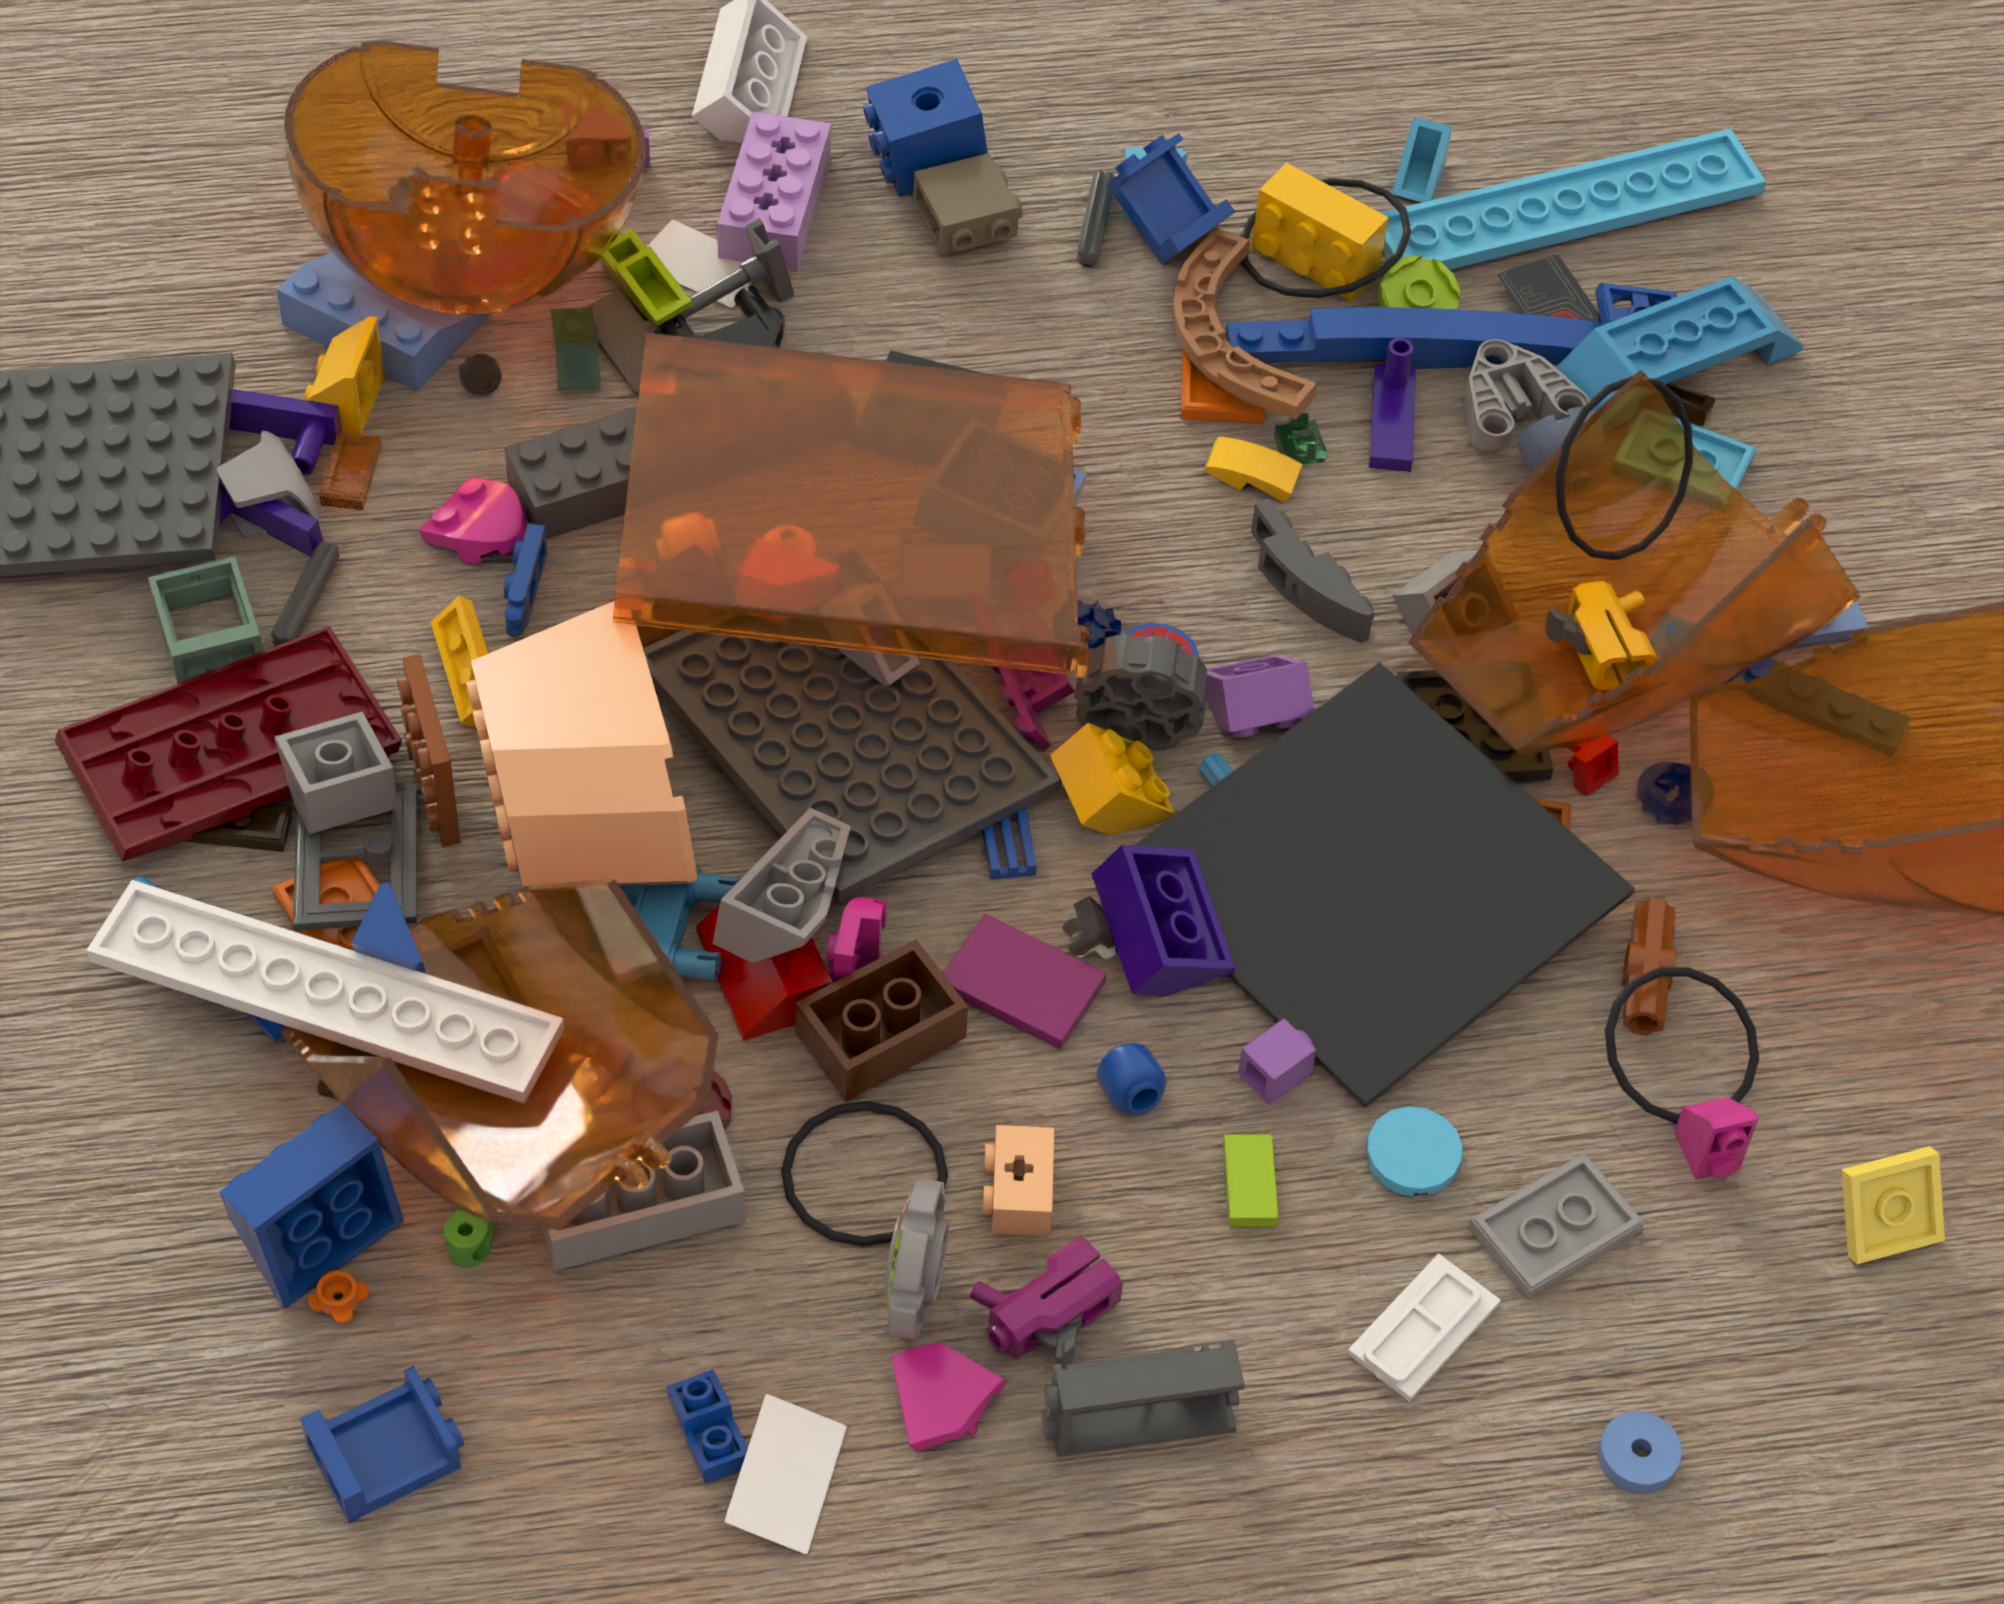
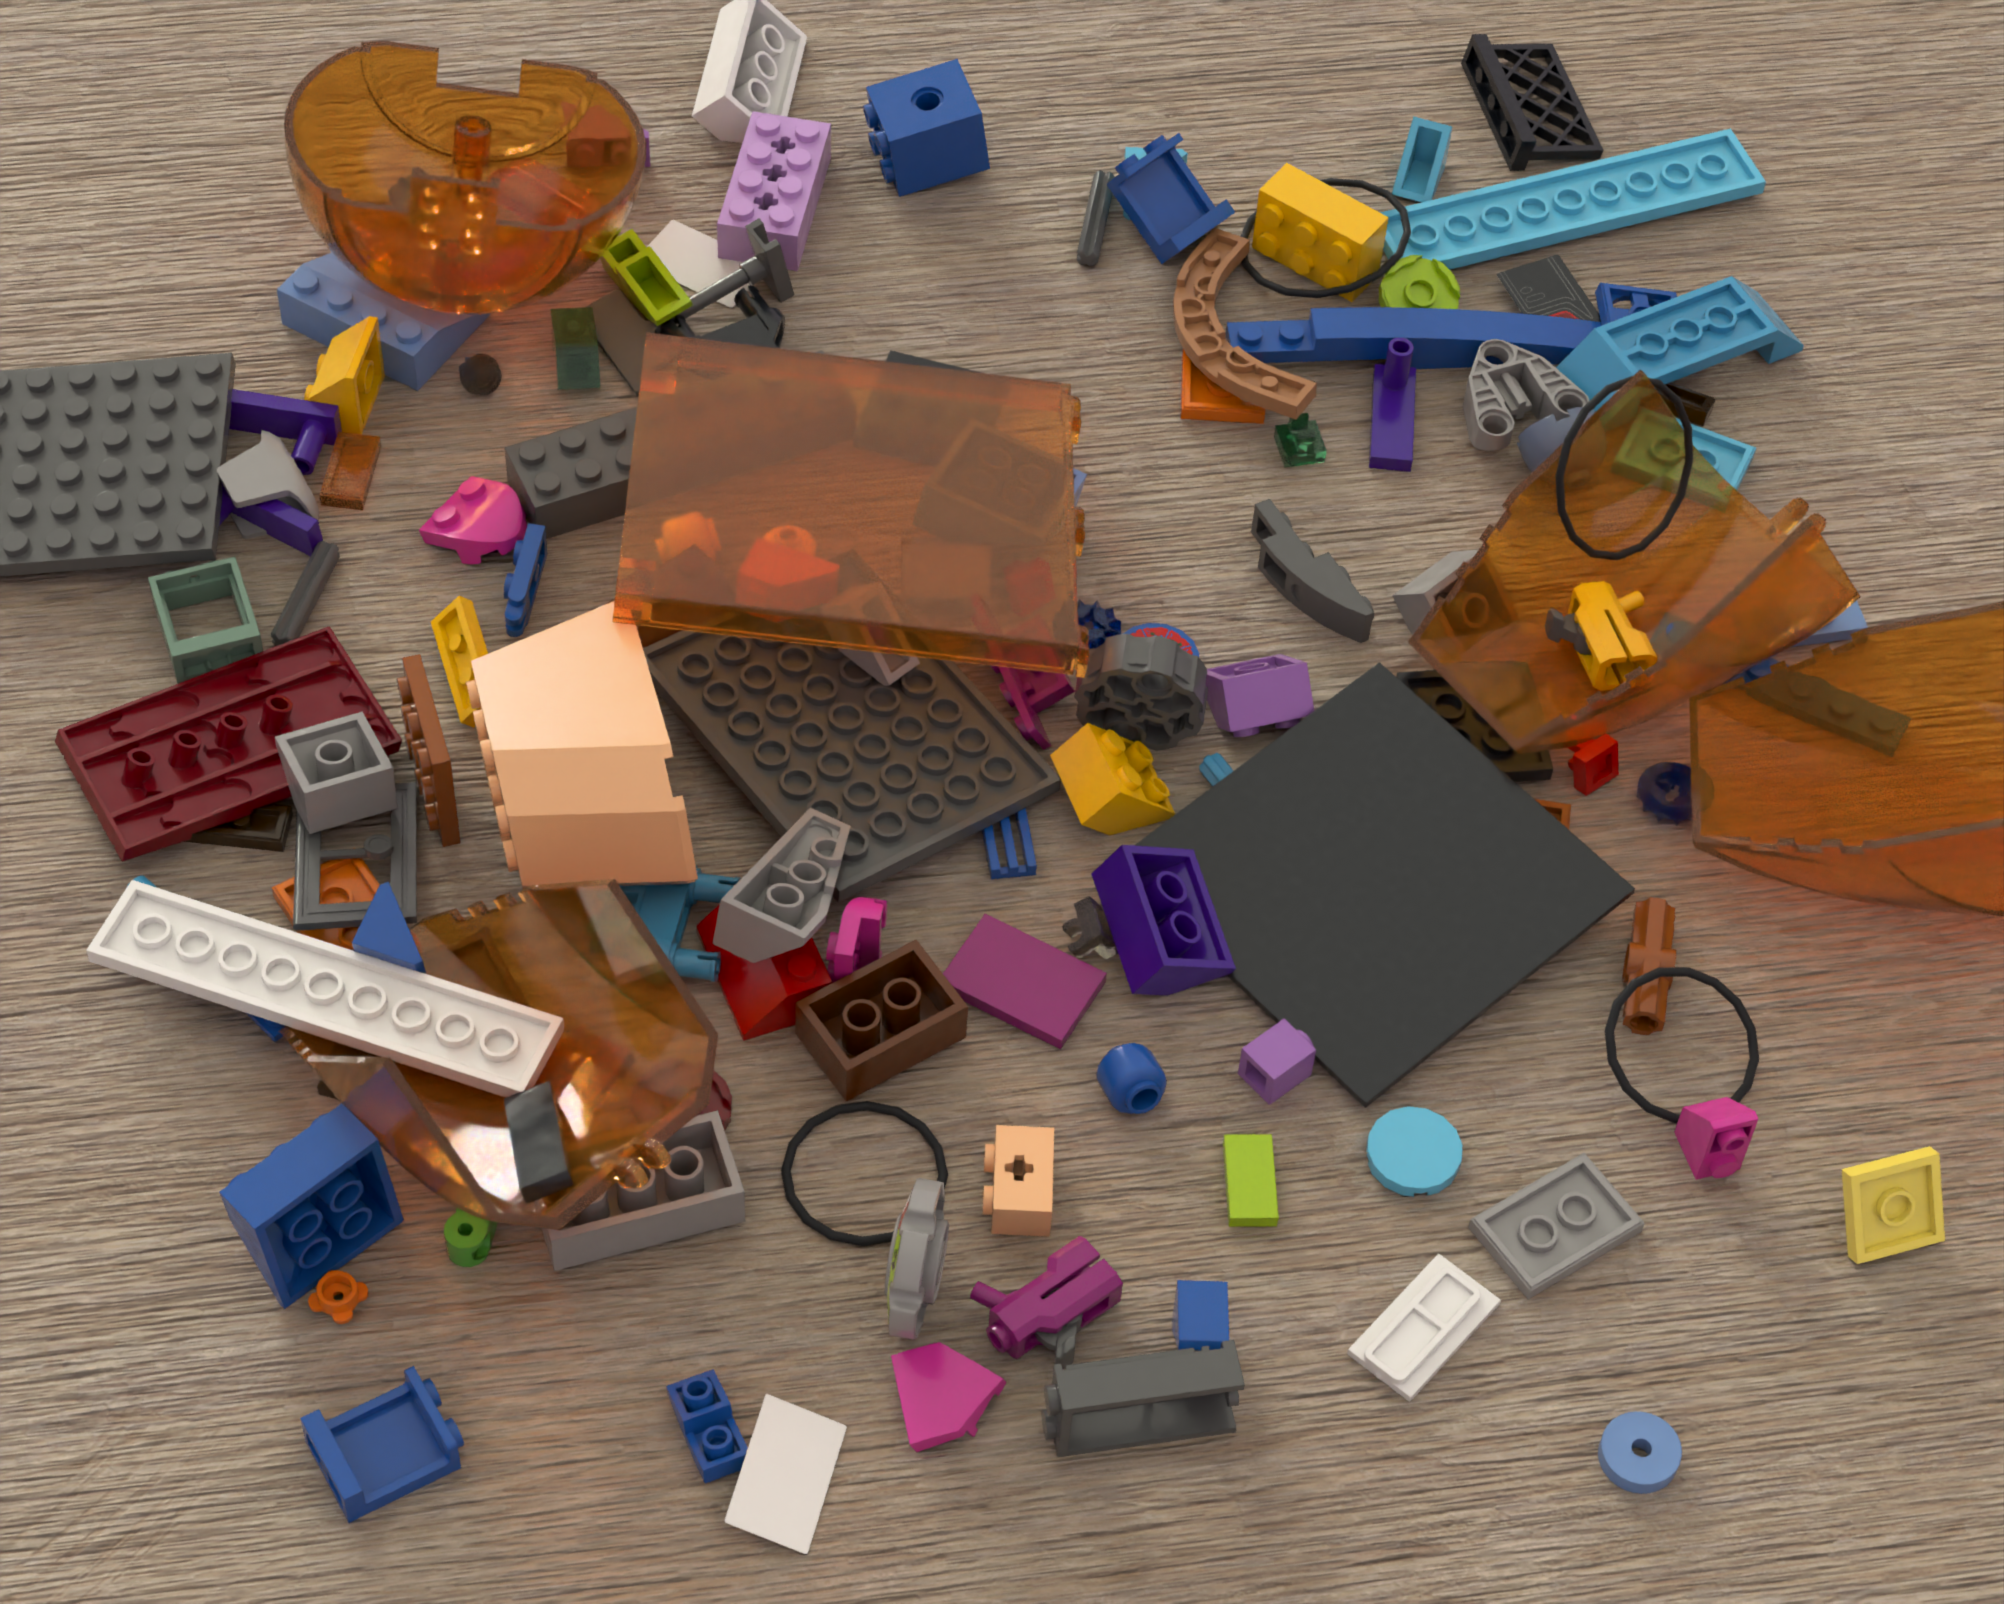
(538, 1142): none -> black tile
(966, 203): dark tan brick -> none
(1200, 1314): none -> blue slope
(1245, 462): yellow slope -> none
(1504, 105): none -> black fence

